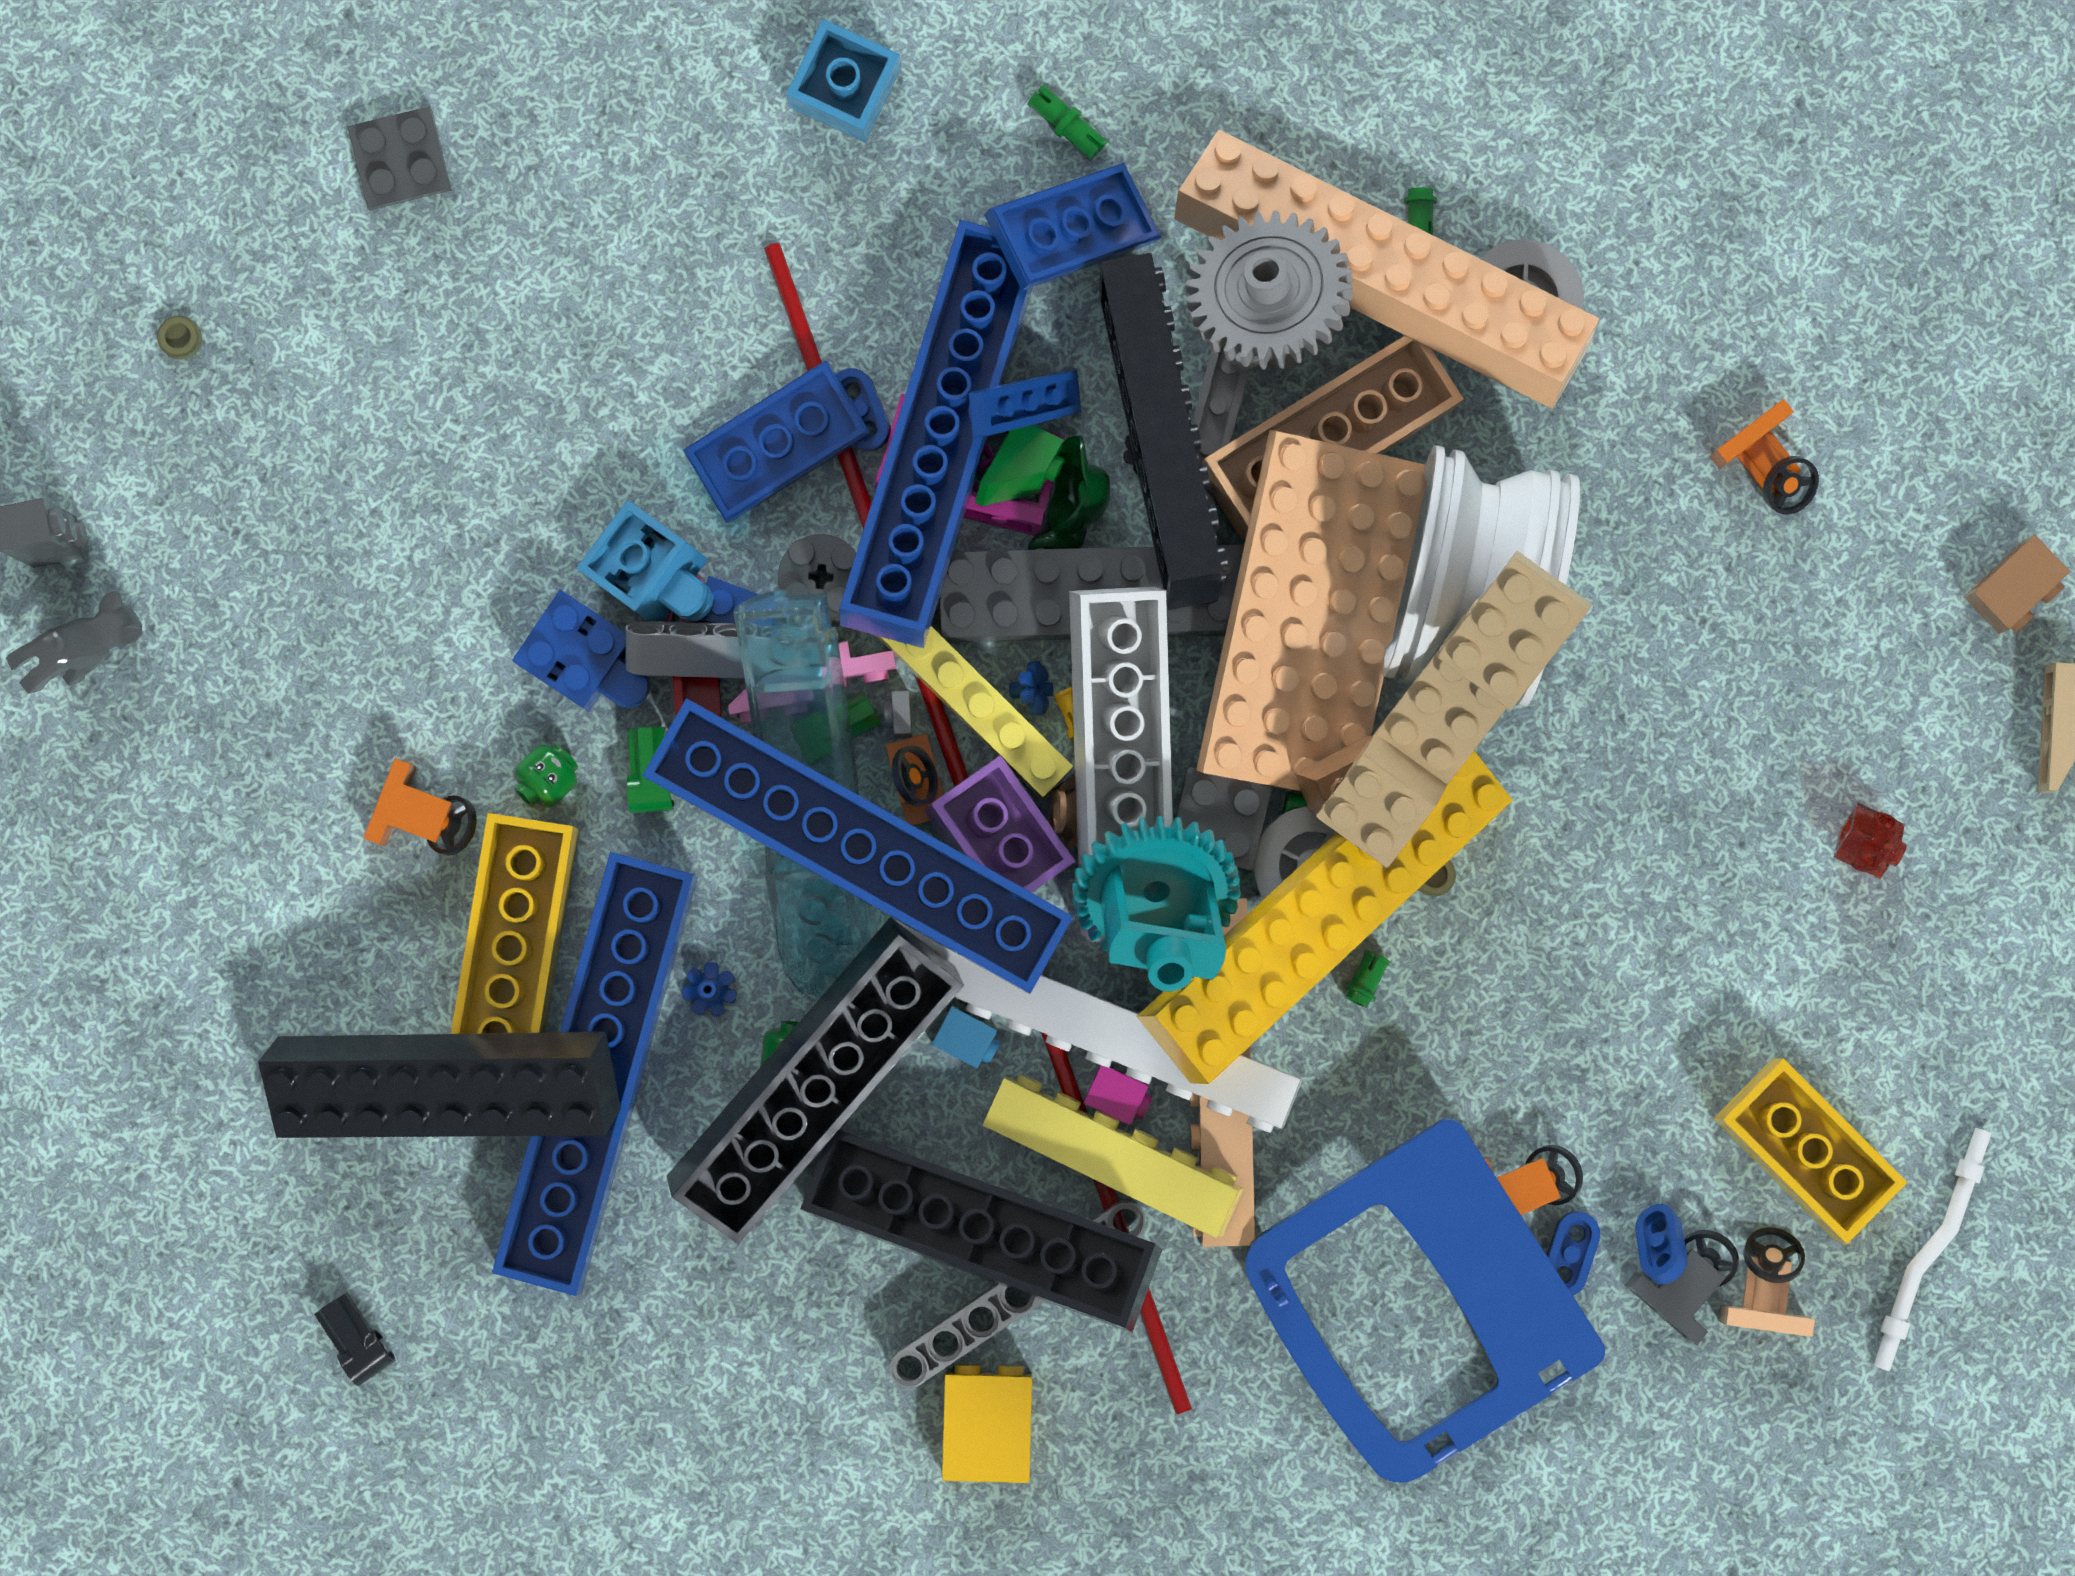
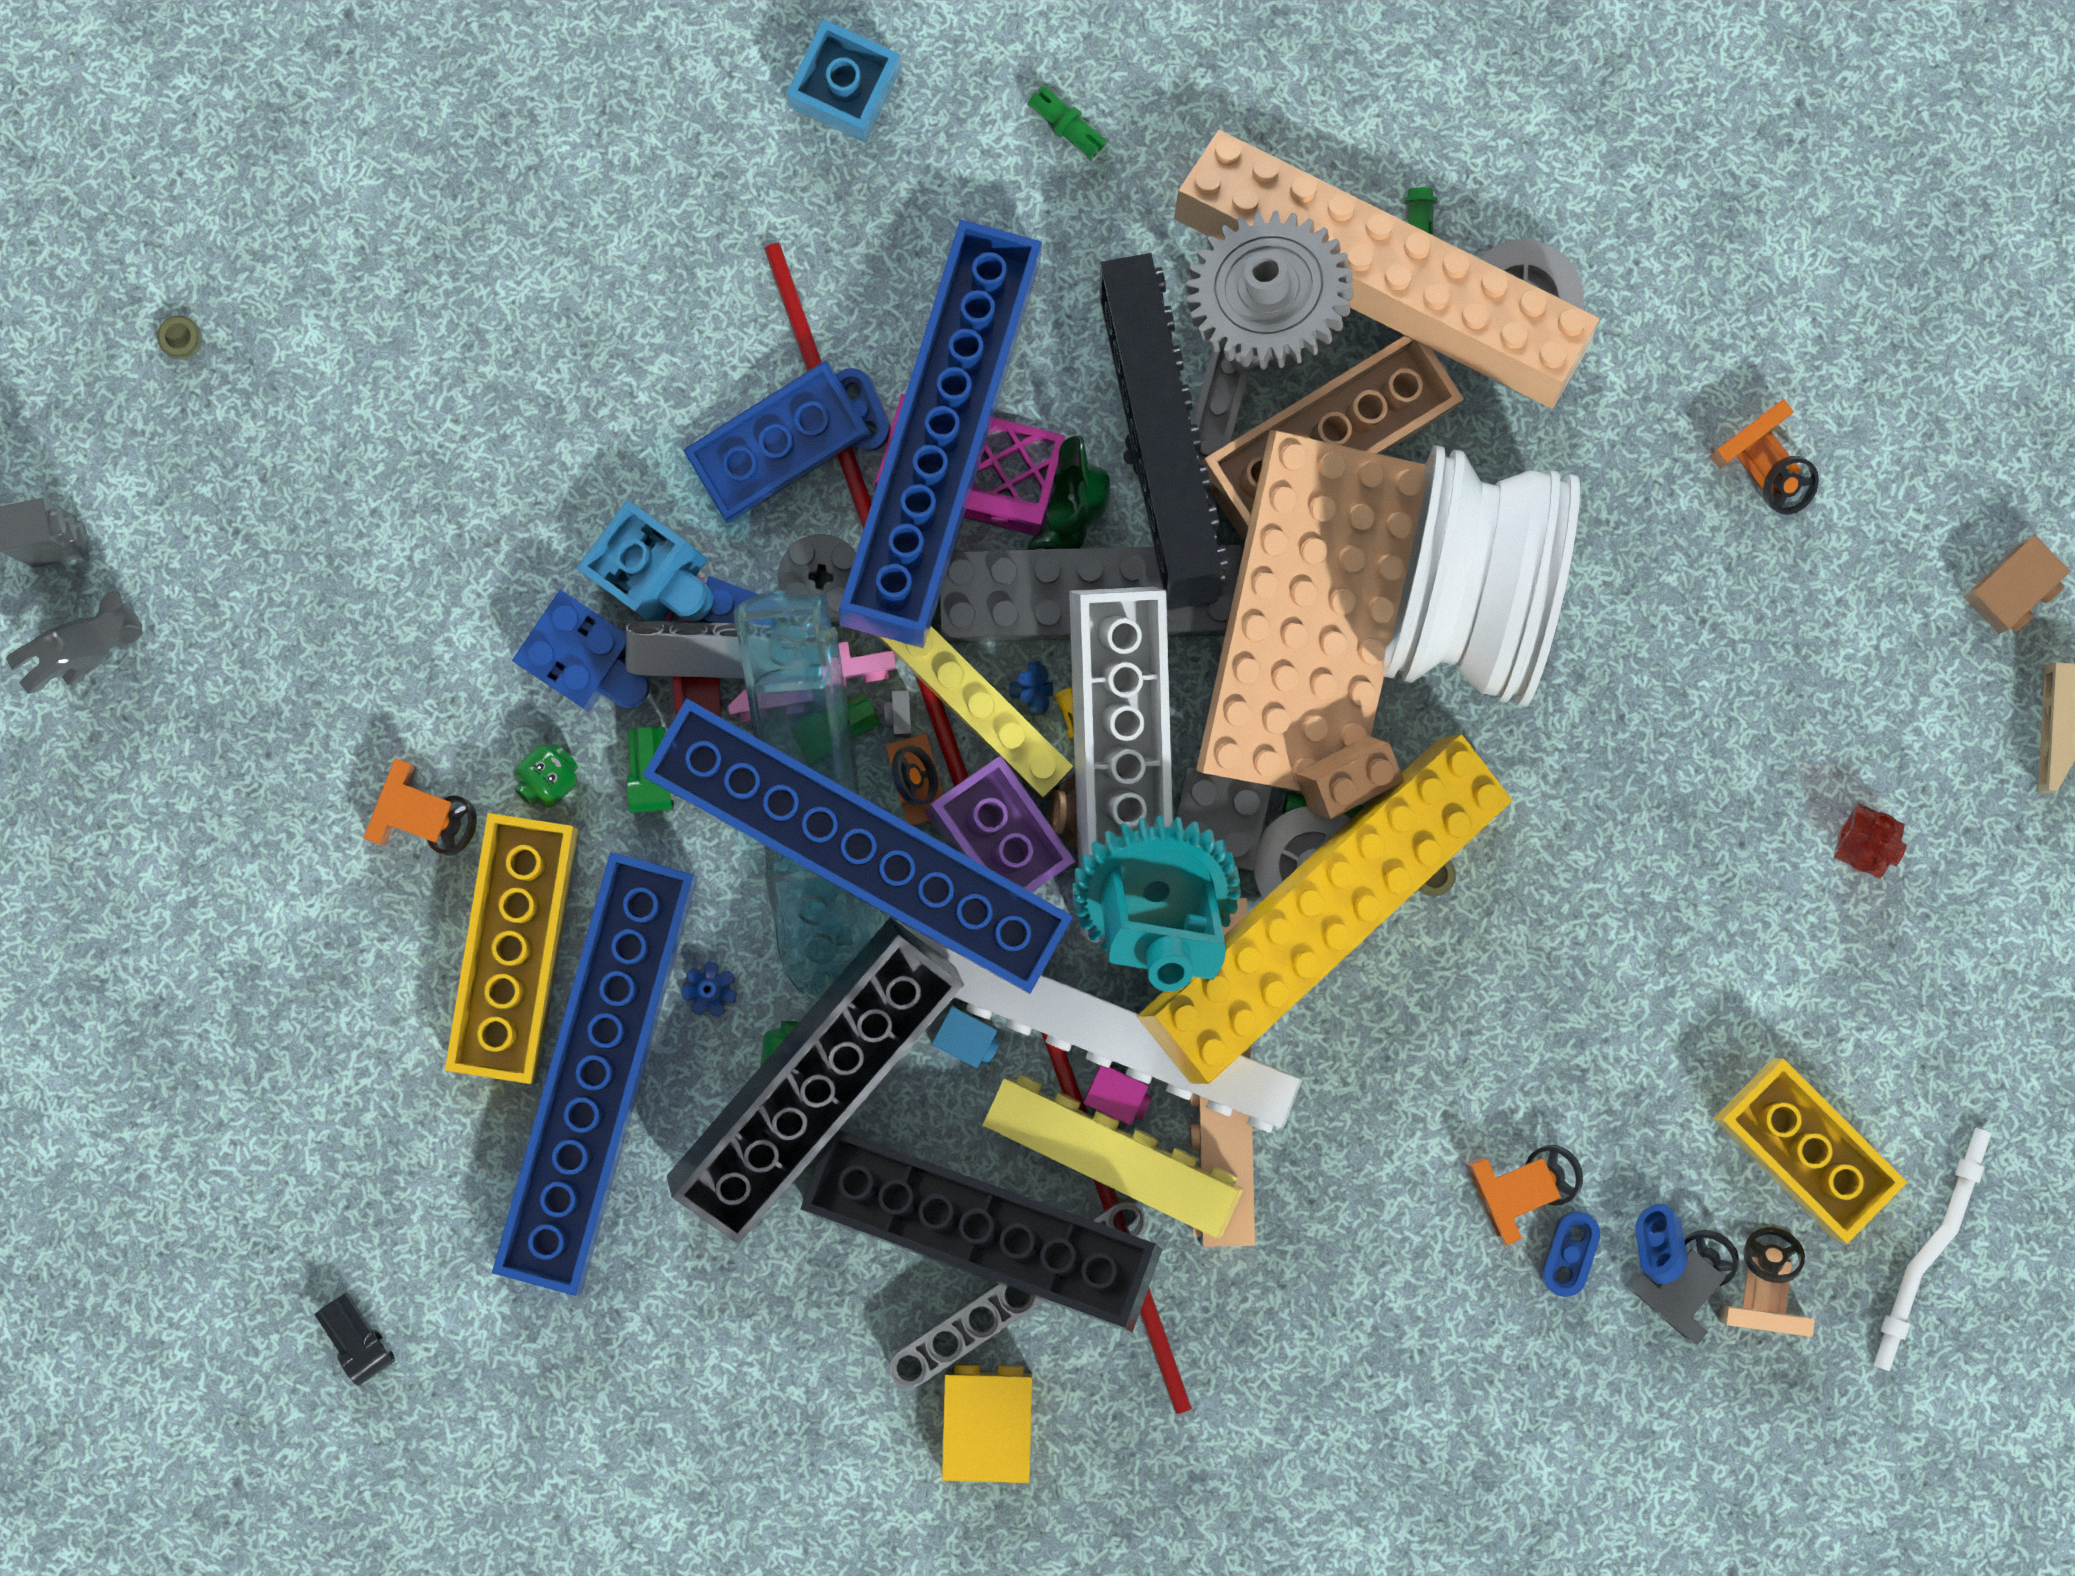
(399, 158): dark grey plate -> none
(440, 1085): black brick -> none
(1021, 466): green slope -> none
(1024, 402): blue plate -> none
(1072, 226): blue tile -> none
(1365, 981): green pin -> none
(1452, 707): tan bracket -> none
(1485, 1257): blue door -> none

